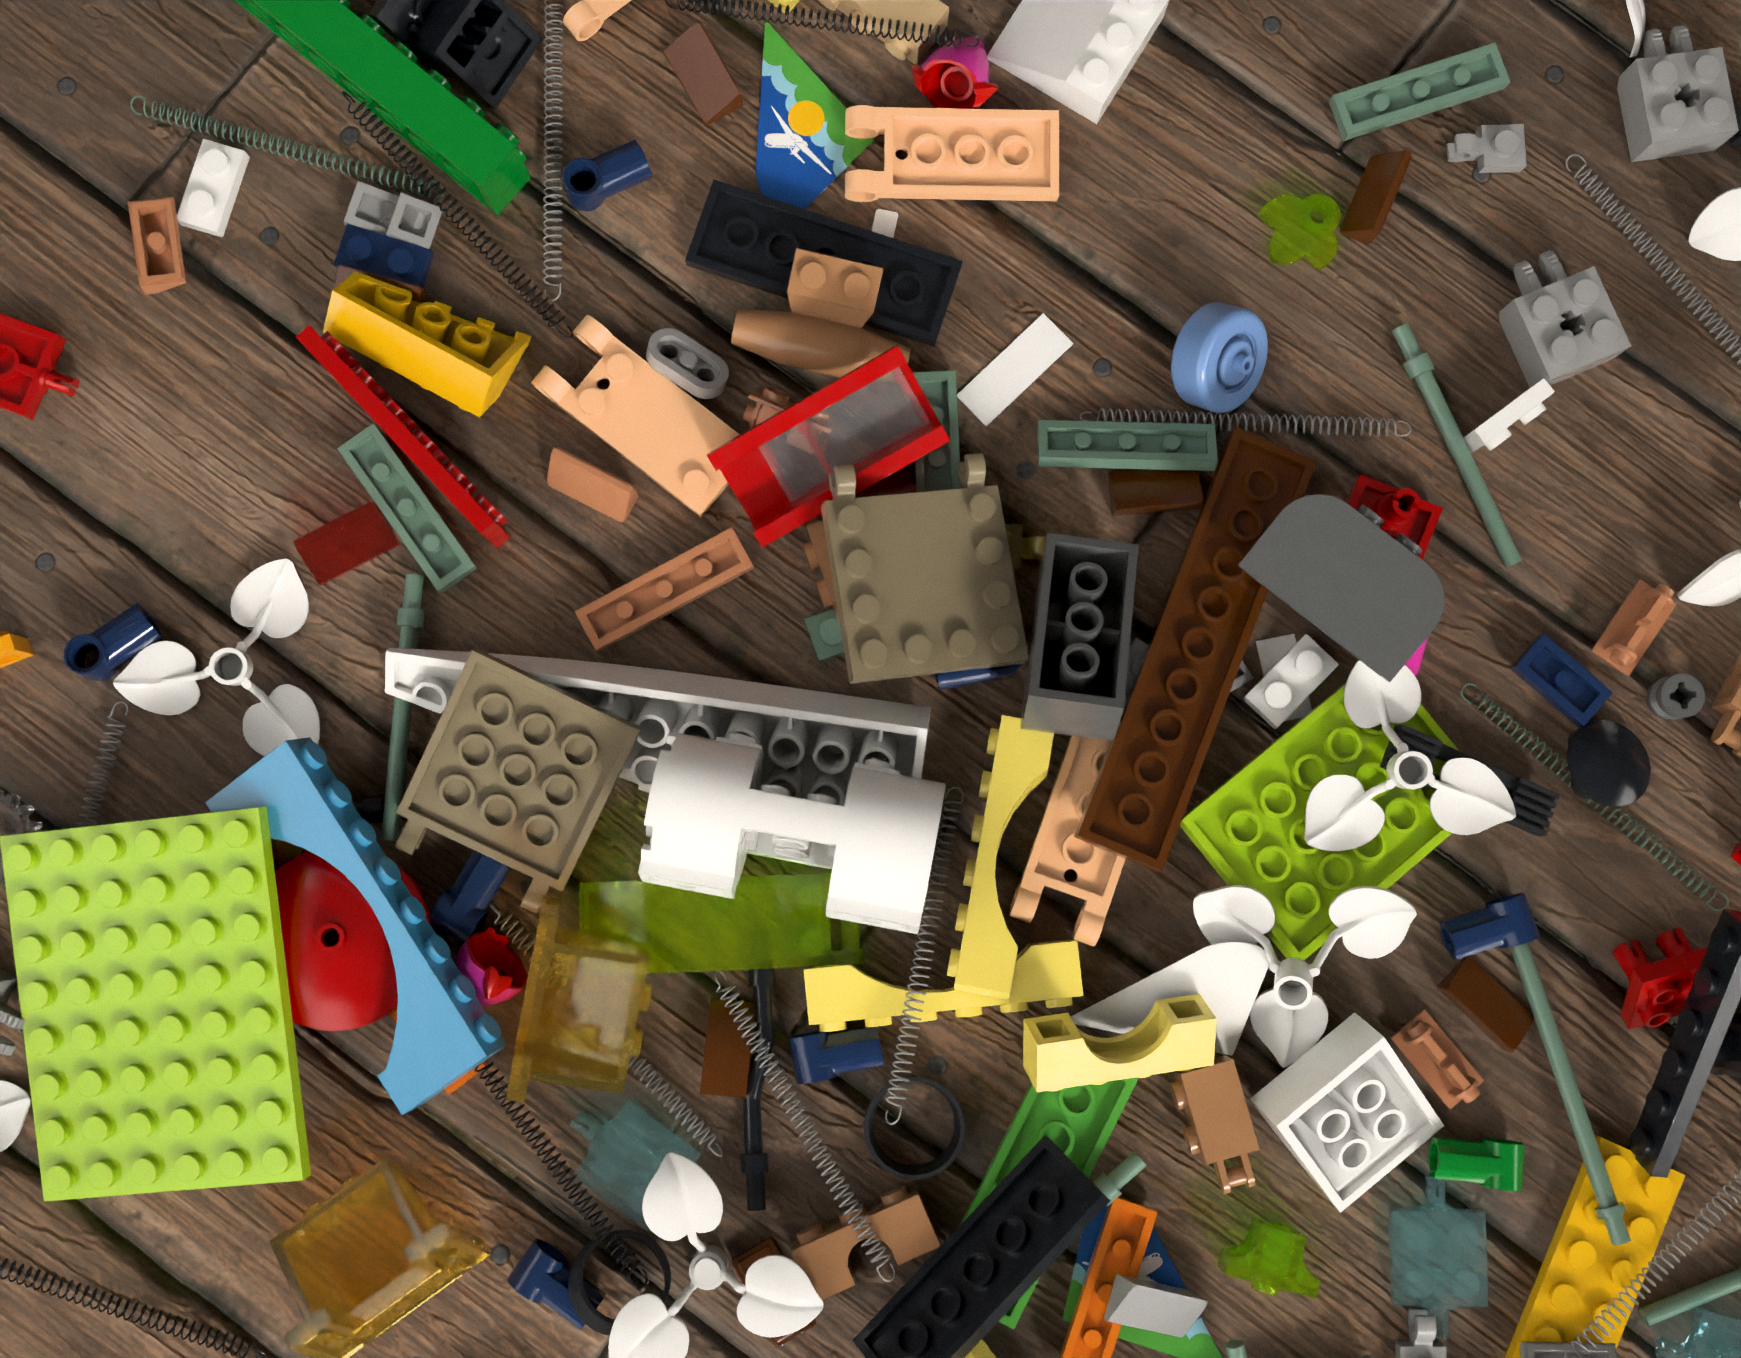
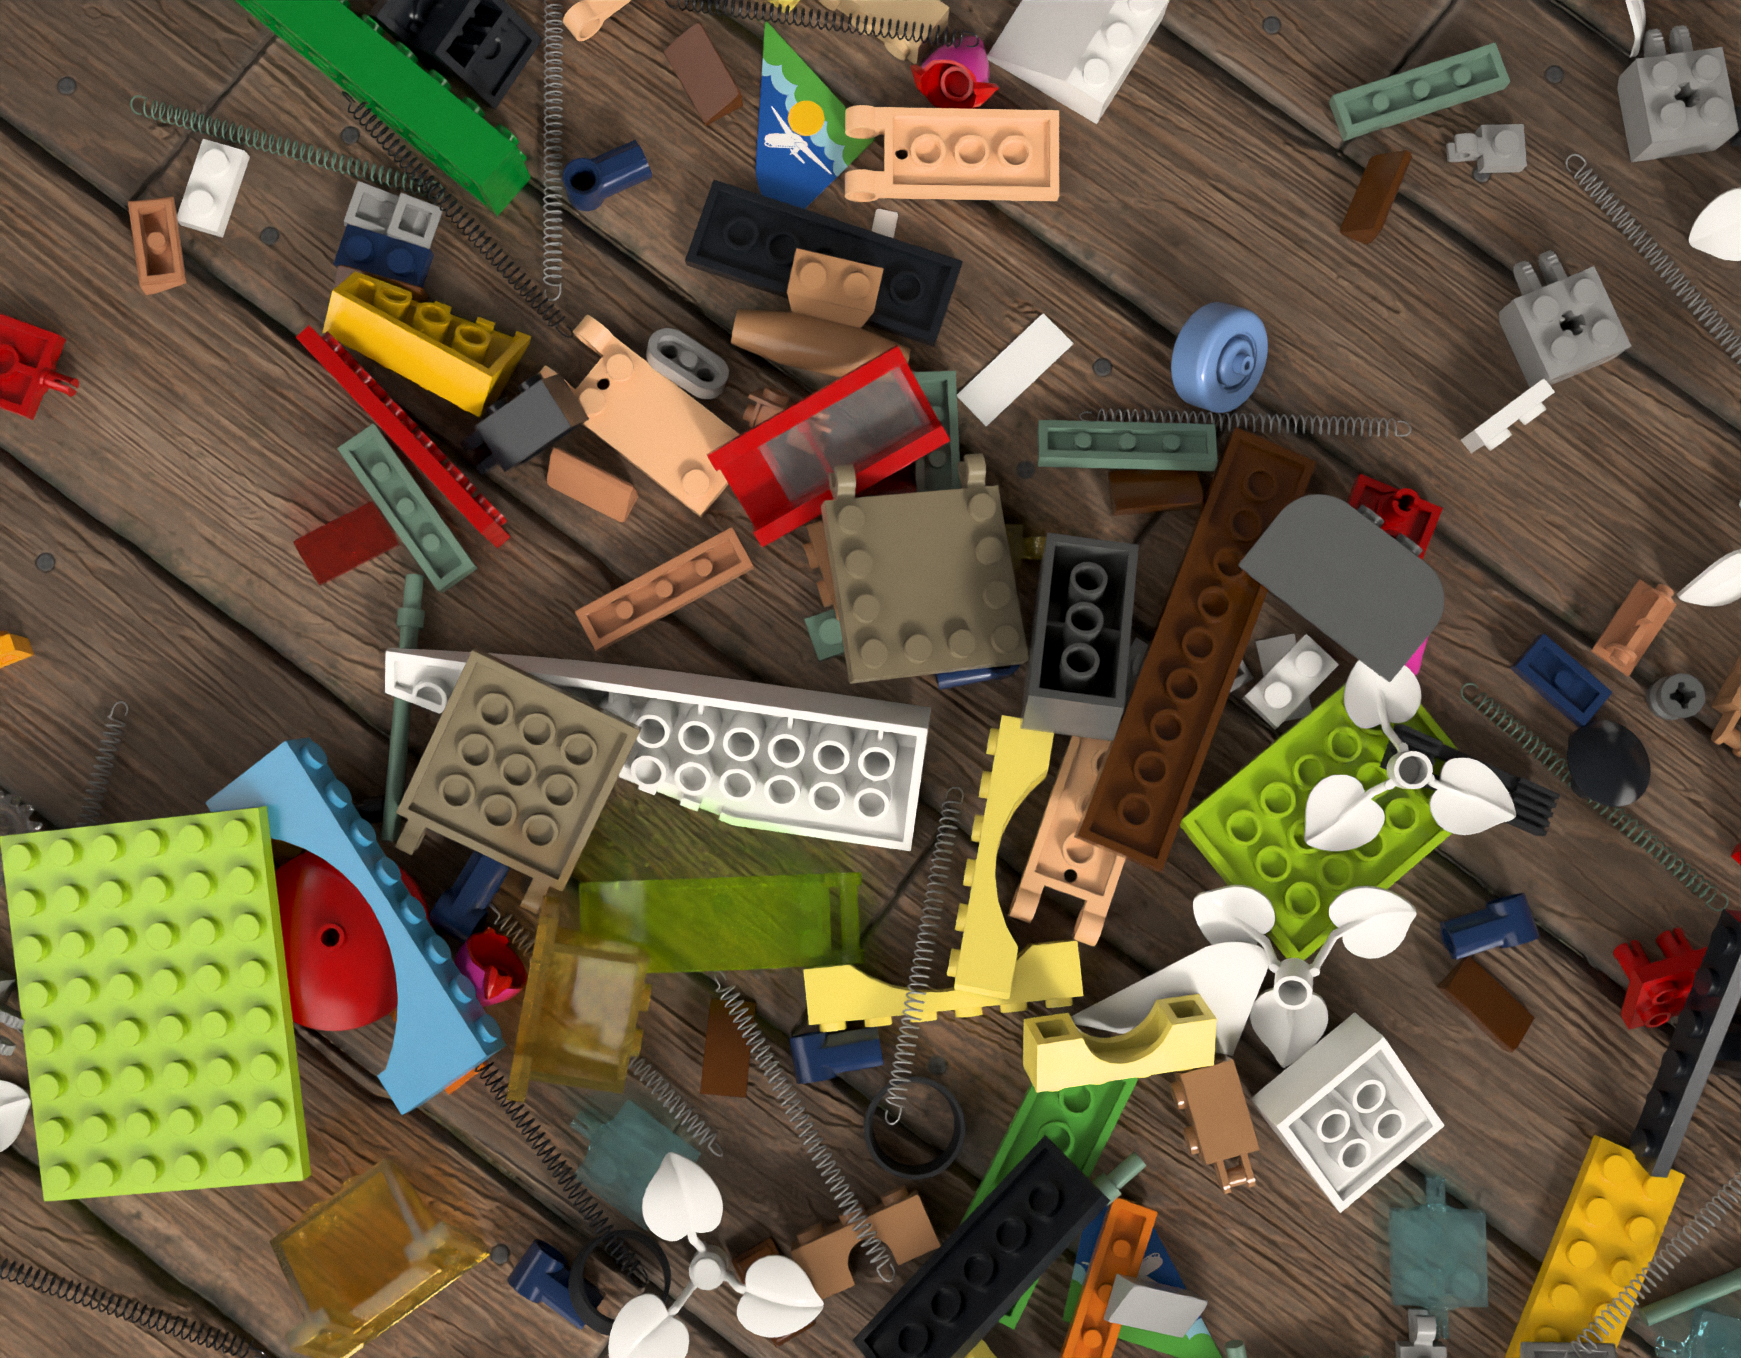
(115, 641): dark blue piece -> none
(165, 676): white plant -> none
(526, 424): none -> black hinge
(711, 813): white cylinder -> none
(754, 1160): black bar -> none
(1271, 1260): clear neon green brick -> none
(1297, 233): clear neon green plate -> none
(1420, 367): sand green bar -> none
(1438, 1060): nougat hinge -> none
(1490, 1163): green piece -> none
(1609, 1208): sand green bar -> none

